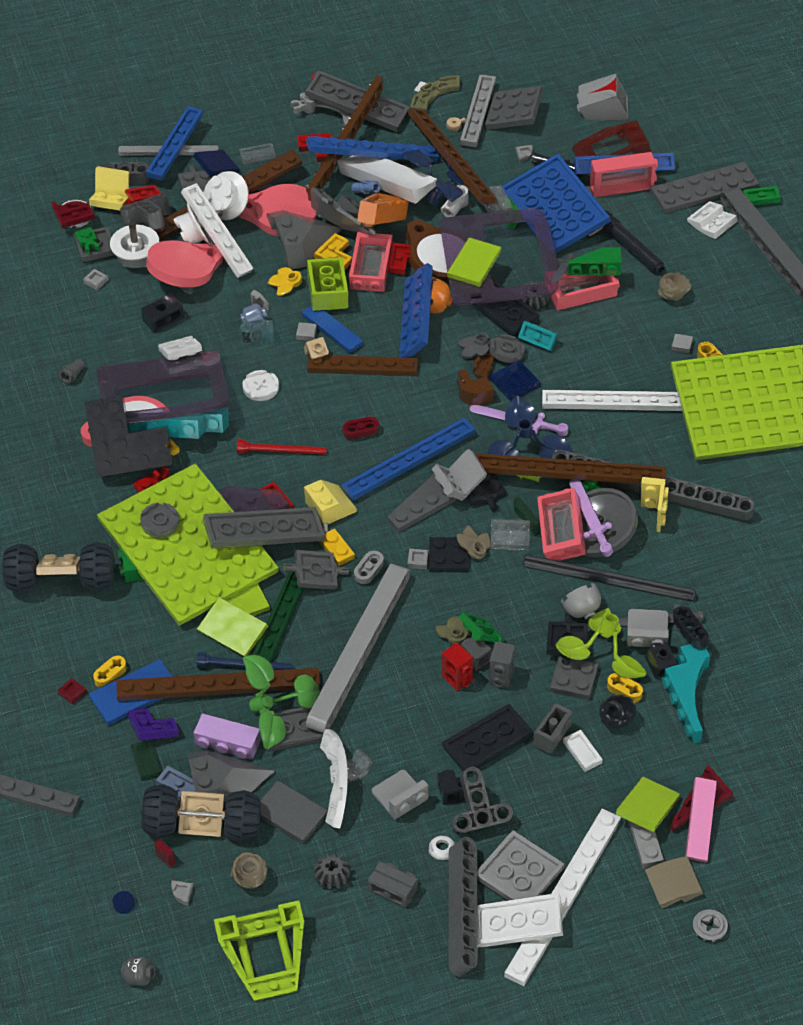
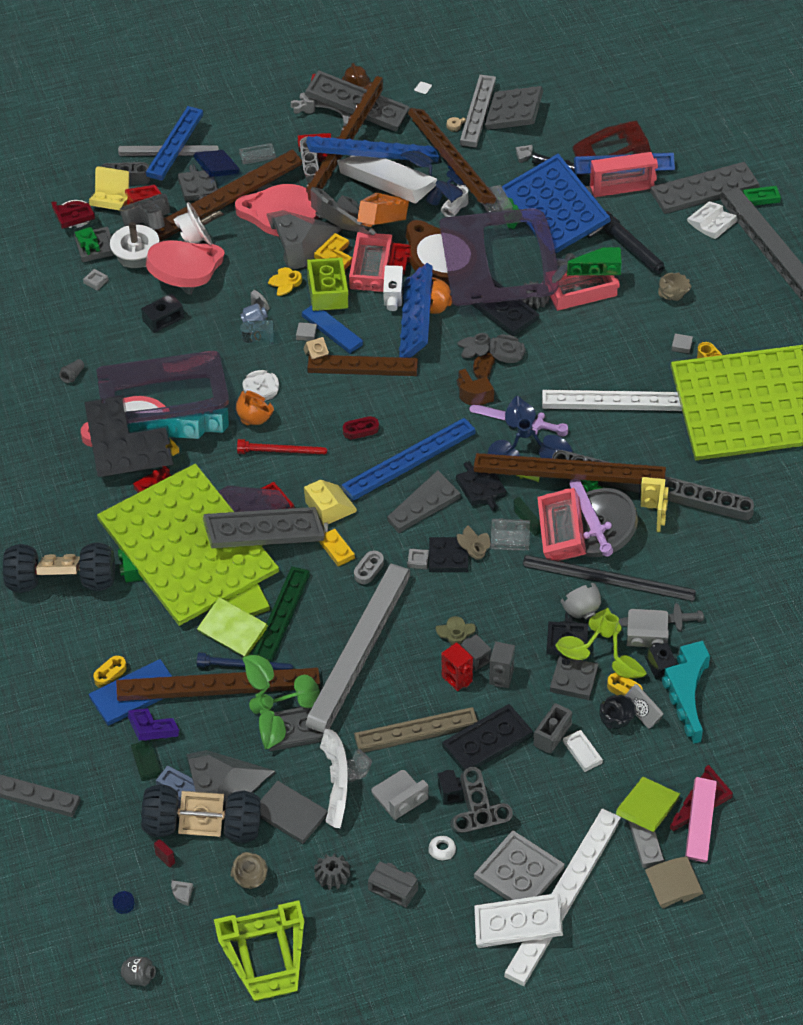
(72, 691): dark red tile -> none
(159, 520): dark grey tile -> none
(180, 347): white plate -> none
(217, 230): white plate -> none
(227, 194): white piece -> none
(227, 736): lavender brick -> none
(253, 409): none -> orange cylinder
(309, 160): none -> light grey beam
(315, 569): dark grey plate -> none
(357, 76): none -> reddish brown piece
(366, 187): medium blue pin -> none
(393, 292): none -> white torso
(415, 730): none -> dark tan tile
(434, 89): olive tile -> none
(461, 476): light grey bracket -> none
(463, 907): dark grey beam -> none
(474, 262): lime tile -> none
(480, 628): green plate -> none
(515, 380): clear blue tile -> none
(537, 335): teal plate -> none
(603, 99): light grey slope -> none
(645, 708): none -> light grey slope
(690, 634): black beam -> none
(704, 918): light grey gear -> none

